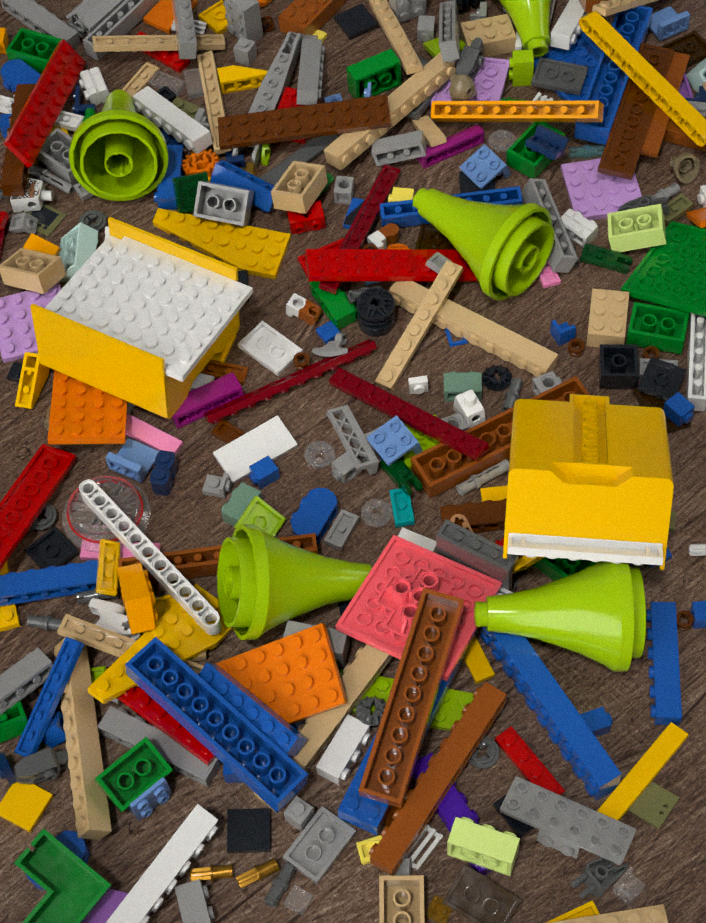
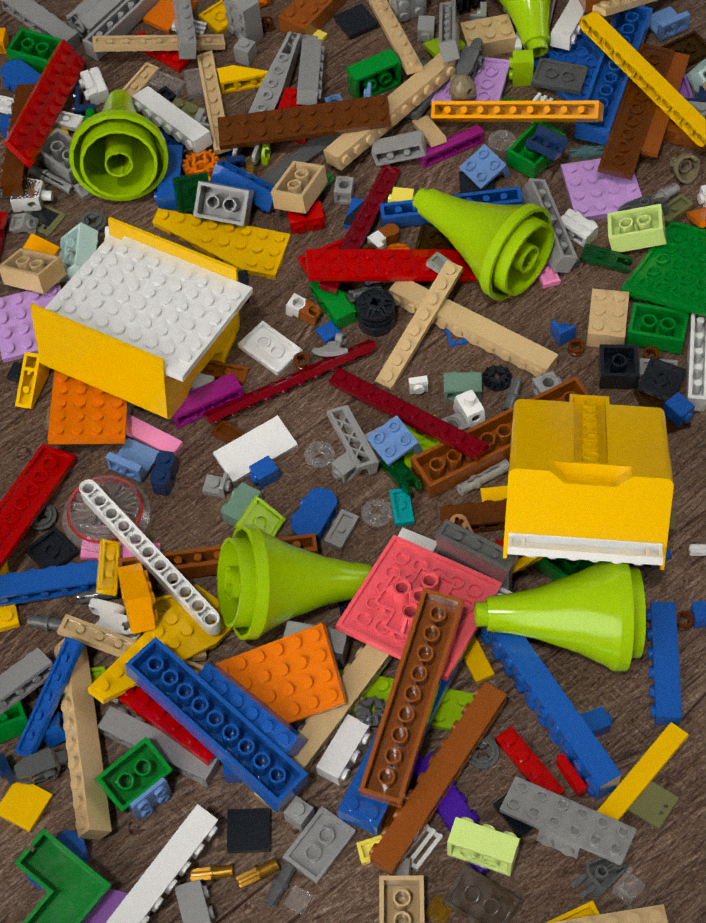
(571, 775): none -> red tile

